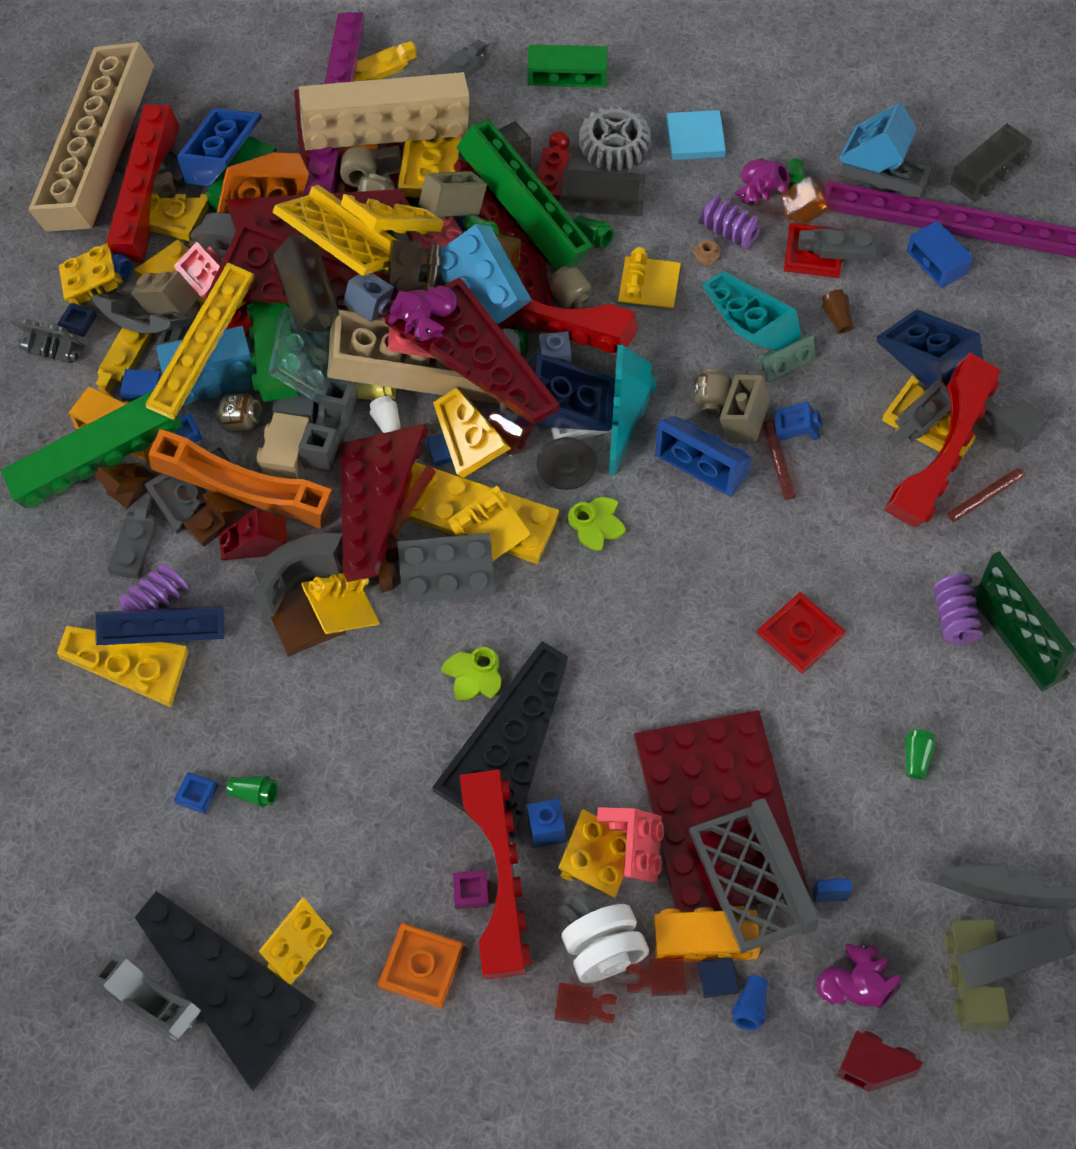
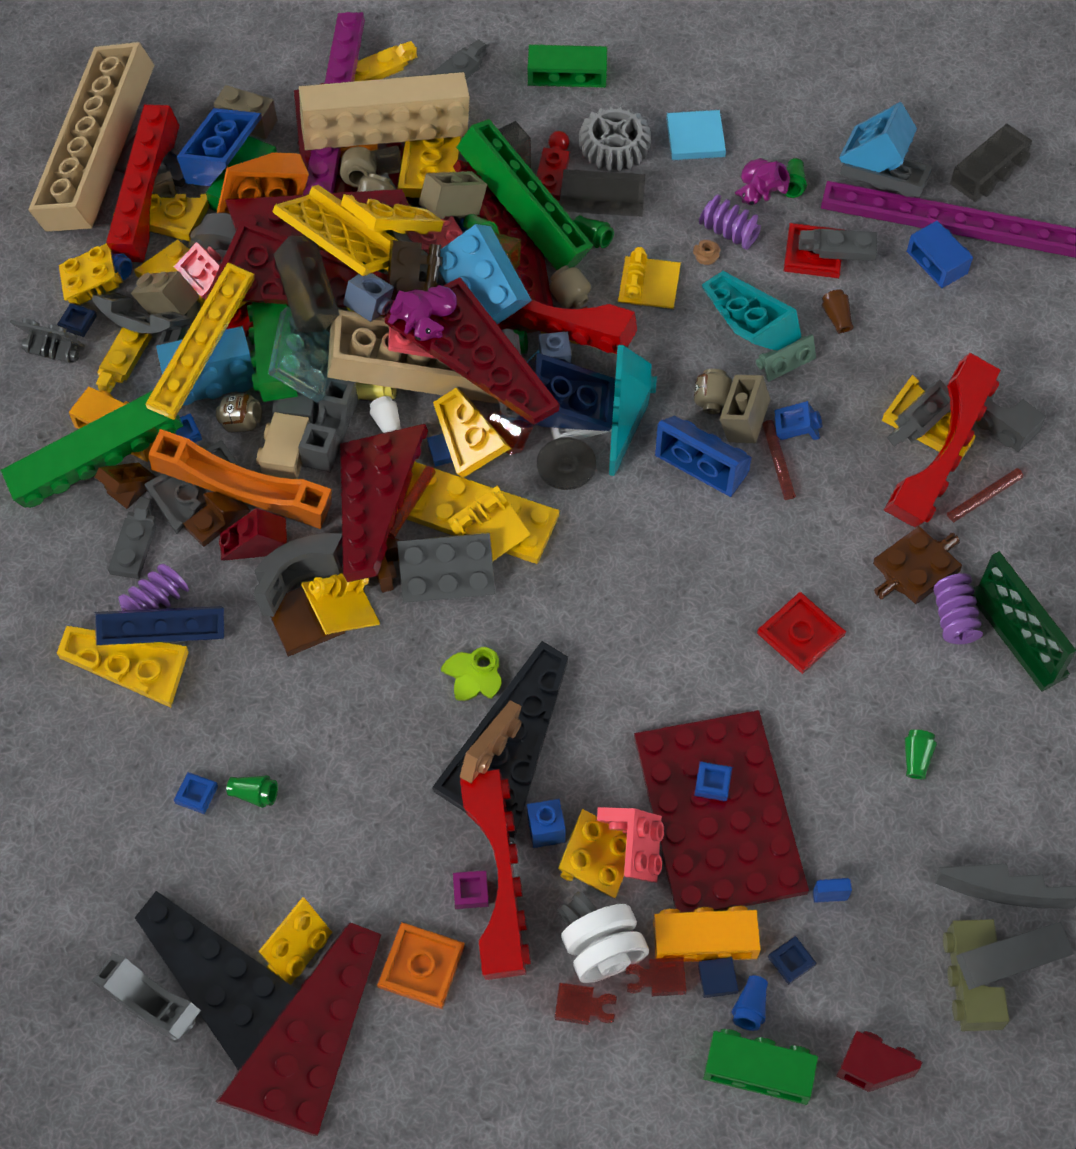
(138, 383): blue brick -> none
(240, 100): none -> dark tan brick
(301, 1053): none -> dark red wing
(491, 742): none -> medium nougat plate
(600, 523): lime plate -> none
(713, 781): none -> blue tile
(761, 1066): none -> green brick
(782, 873): dark grey fence -> none
(792, 960): none -> dark blue tile
(804, 202): clear orange brick -> none
(862, 986): magenta animal -> none
(916, 564): none -> reddish brown plate
(930, 346): dark blue slope -> none

